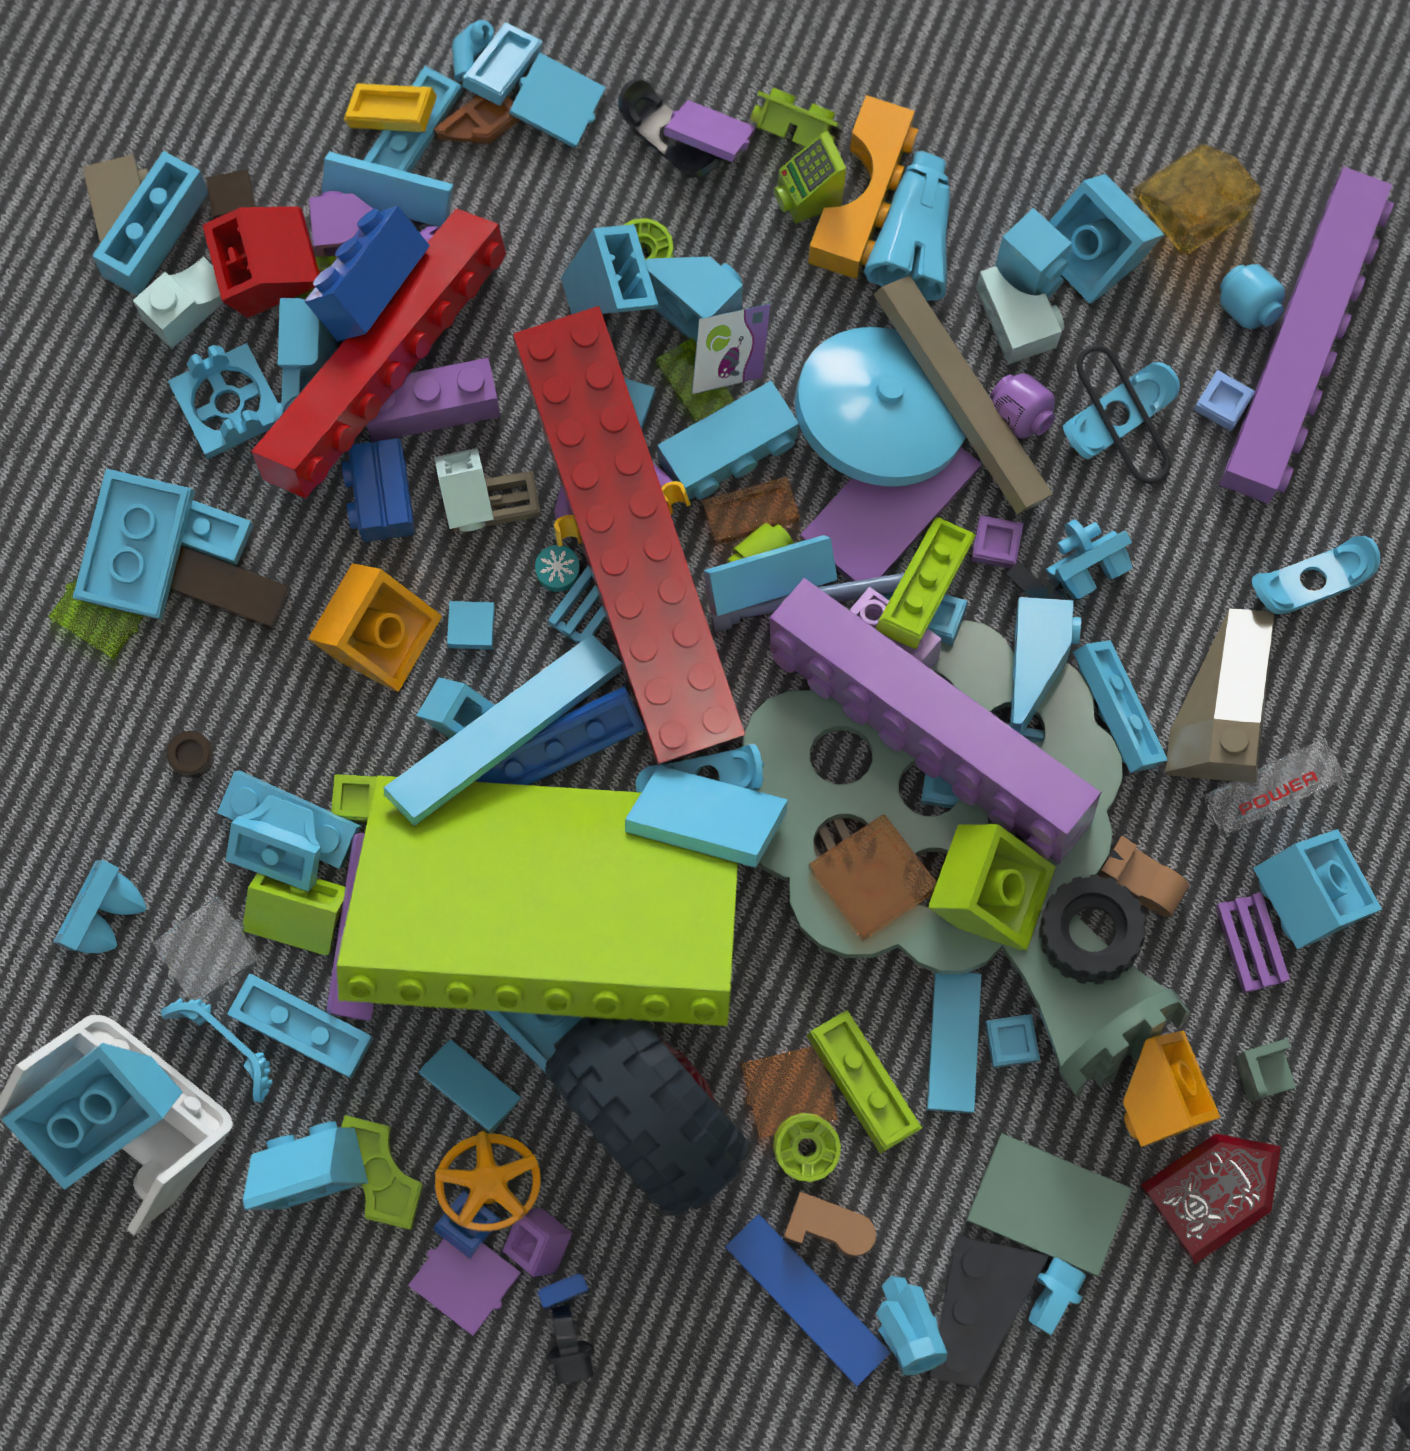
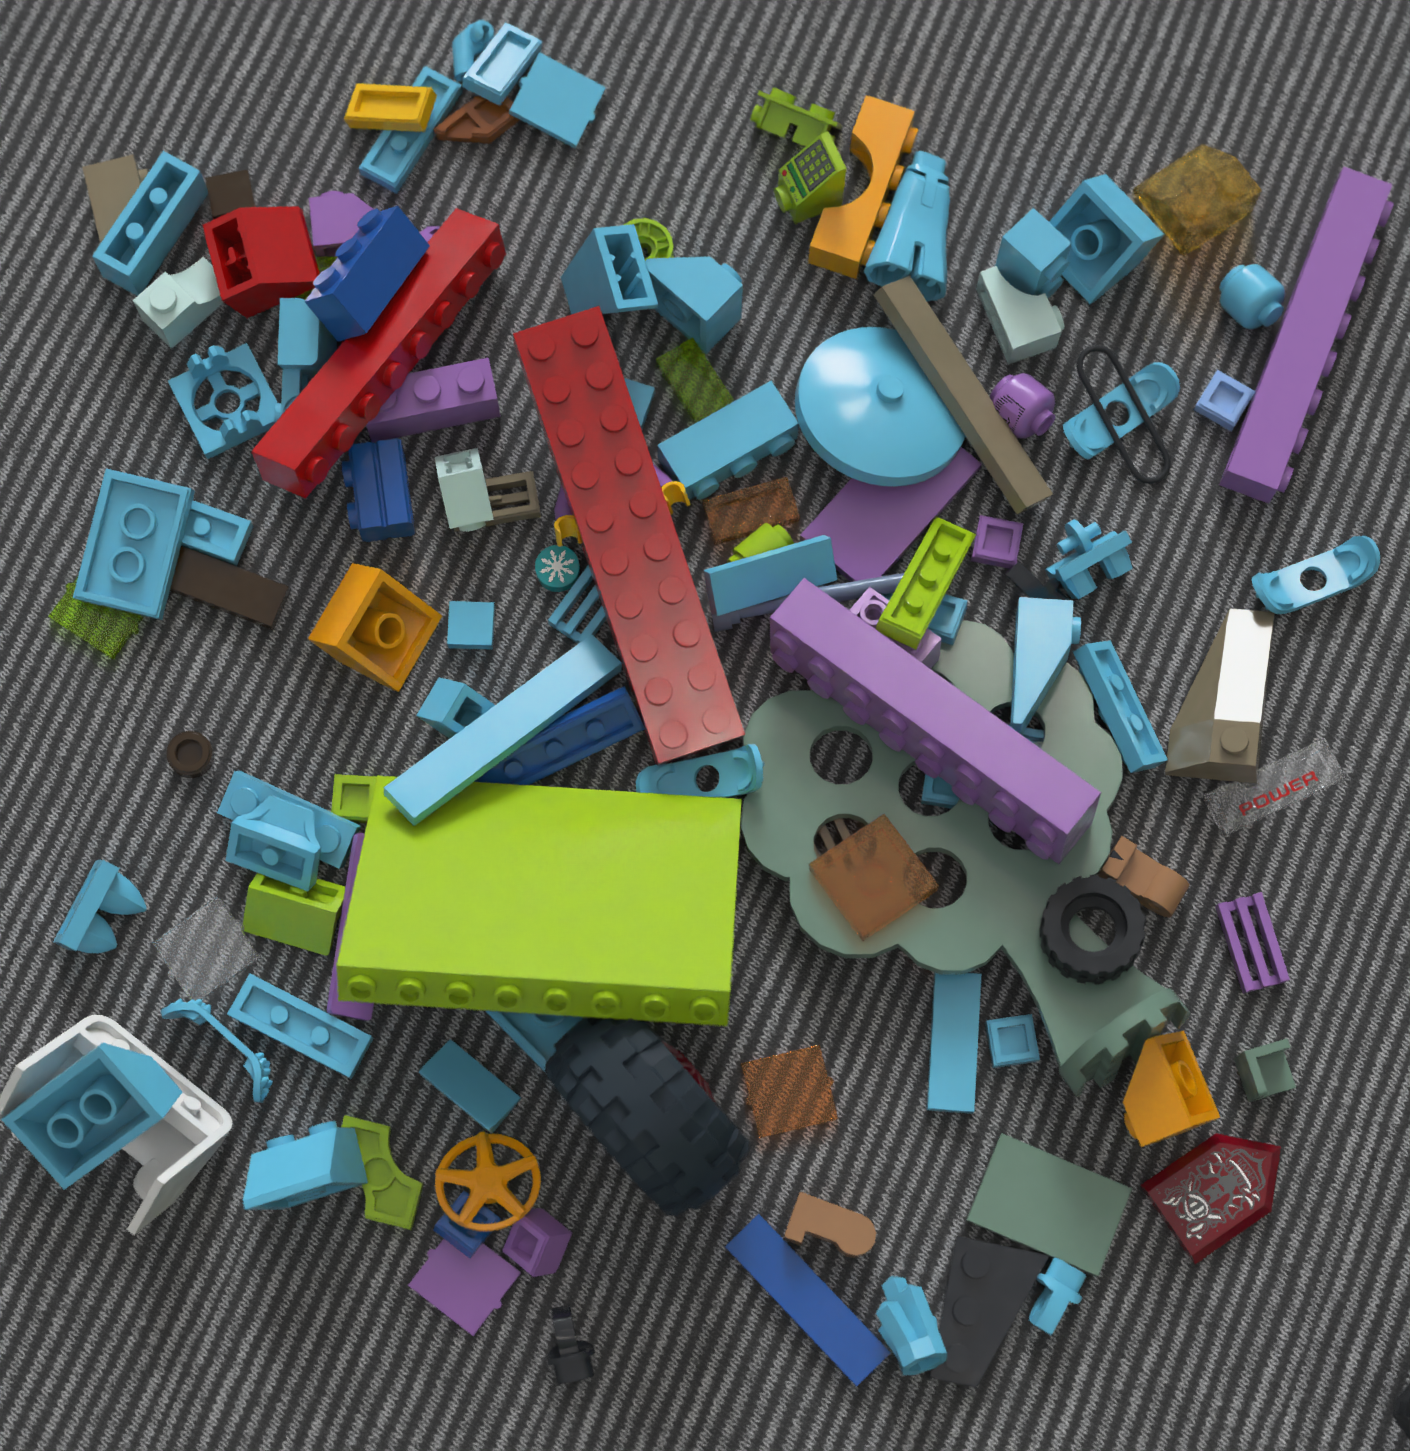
(386, 187): medium azure tile -> none
(563, 1291): blue tile -> none
(649, 116): black piece -> none
(706, 816): medium azure tile -> none
(709, 130): medium lavender piece -> none
(730, 348): sticker -> none
(812, 1165): lime wheel -> none
(864, 1081): lime tile -> none
(992, 885): lime slope -> none
(1316, 888): medium azure slope -> none

